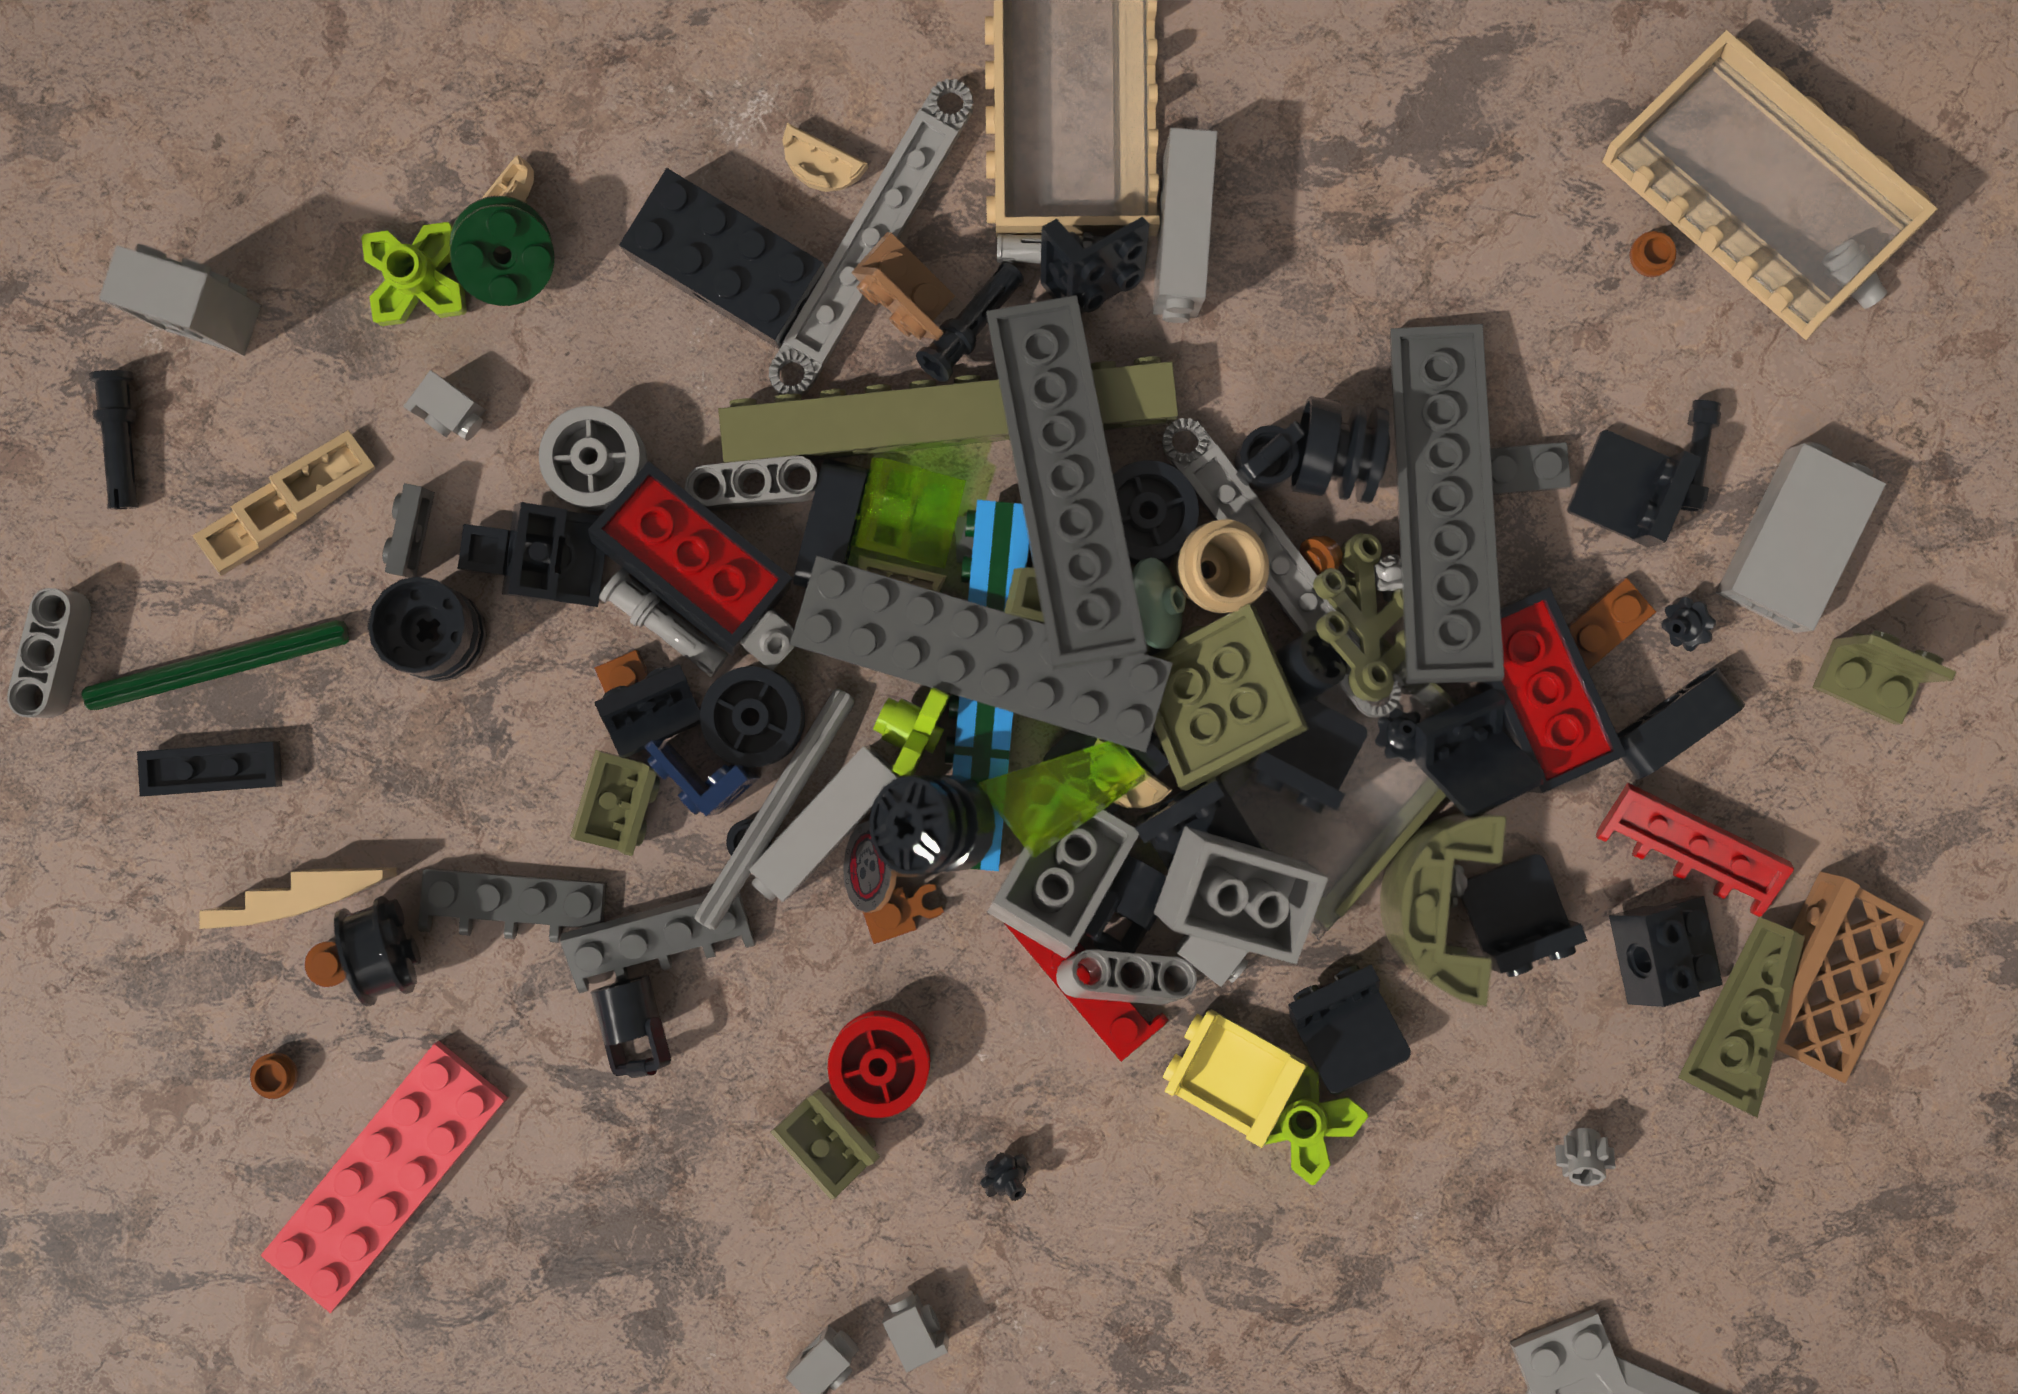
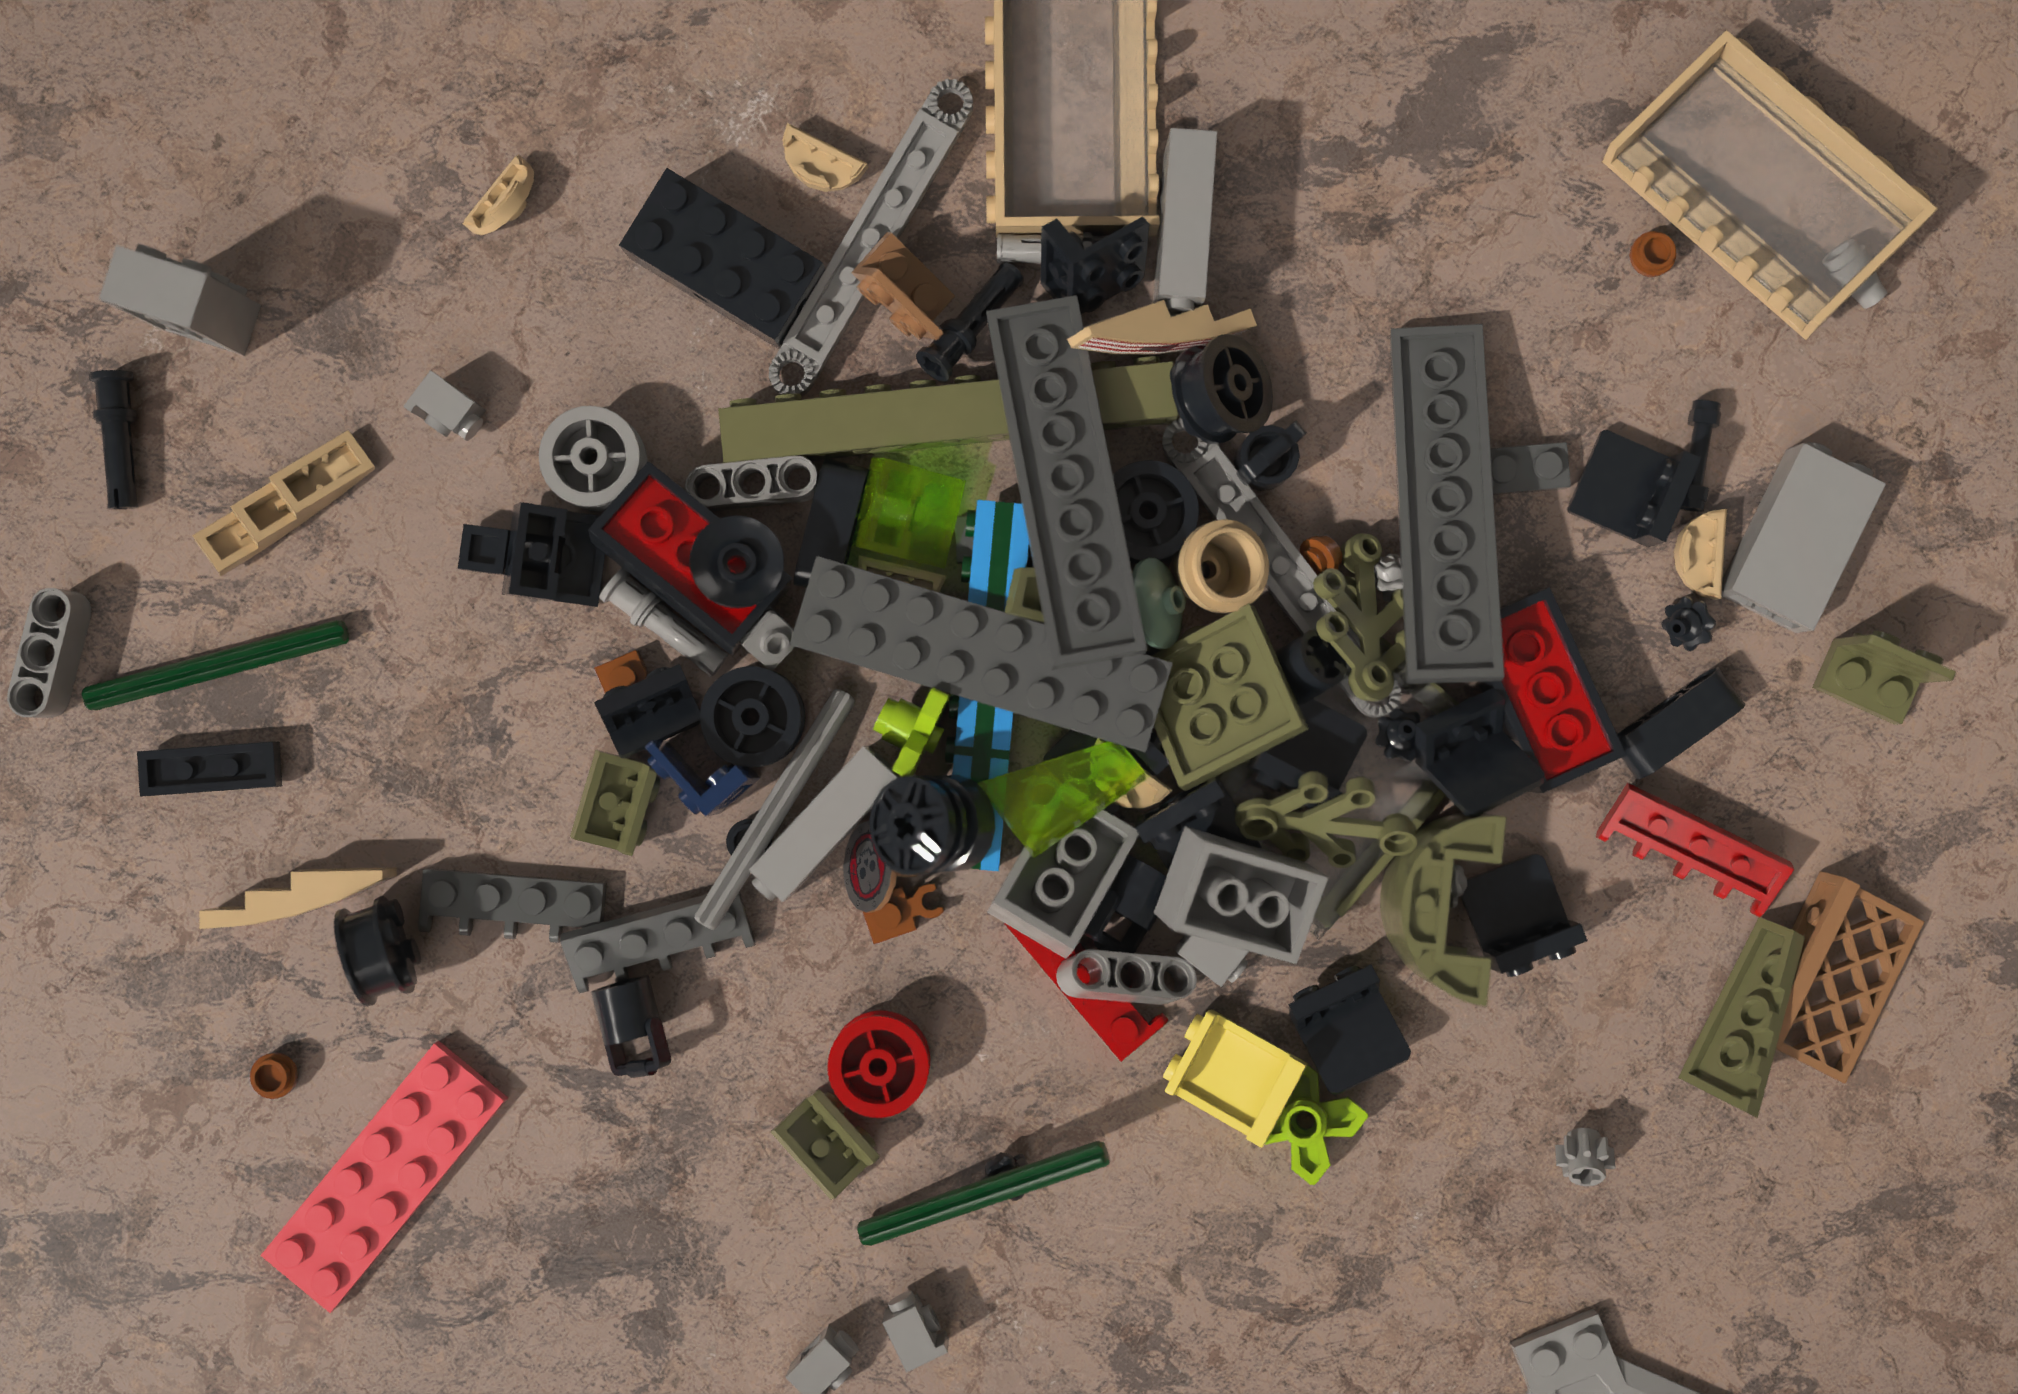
(324, 965): dark orange plate -> none
(402, 626): black wheel -> none
(412, 275): lime plant -> none
(412, 514): dark grey plate -> none
(504, 277): dark green wheel -> none
(741, 539): none -> black dish
(984, 1193): none -> dark green axle
(1156, 332): none -> tan slope
(1221, 389): none -> black wheel
(1268, 819): none -> olive plant
(1341, 450): black wheel -> none
(1609, 621): dark orange plate -> none
(1666, 952): black brick -> none
(1701, 553): none -> tan plate

